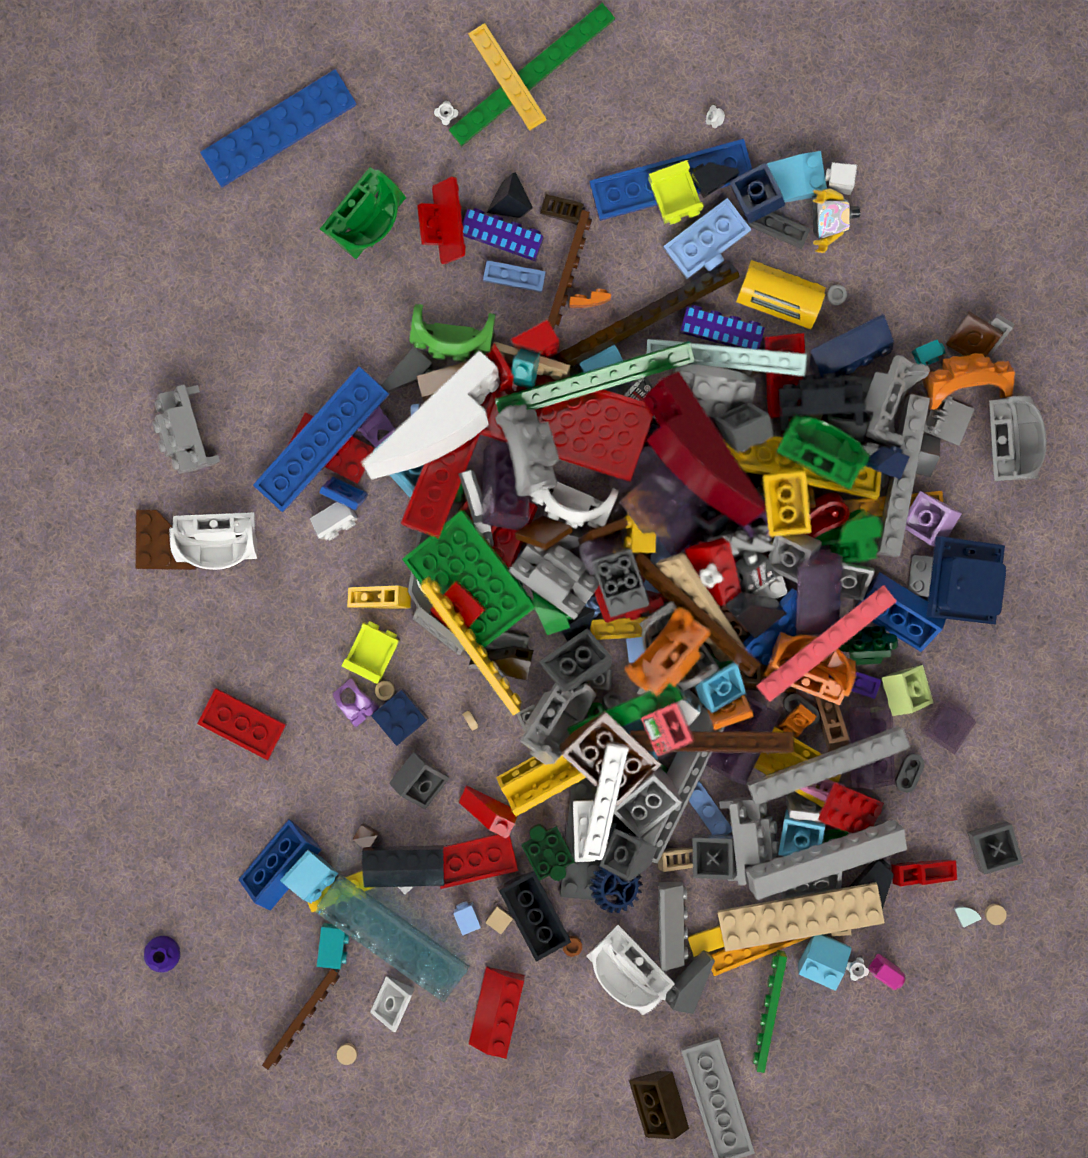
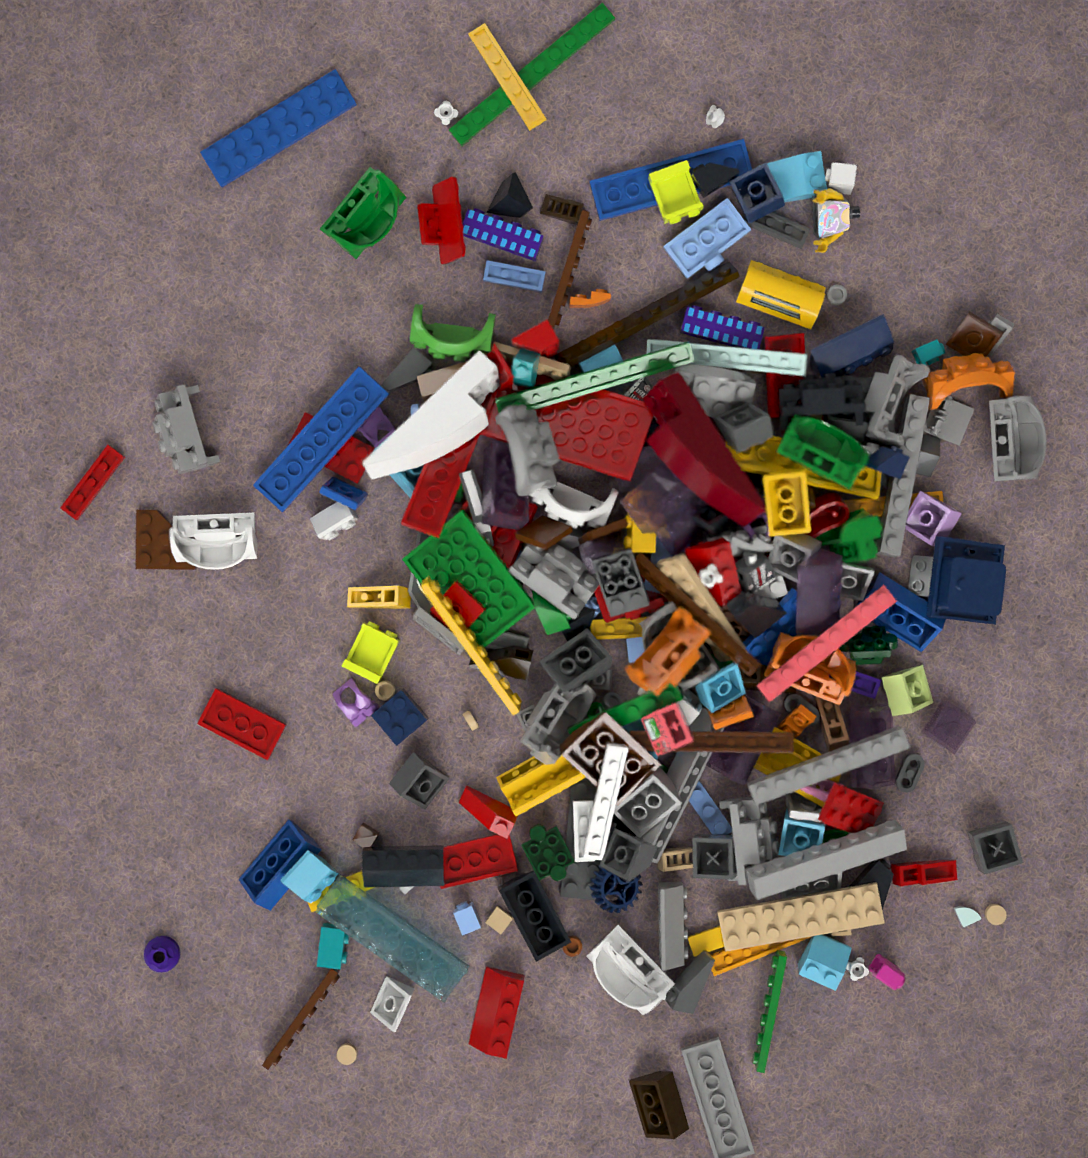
(92, 482): none -> red plate

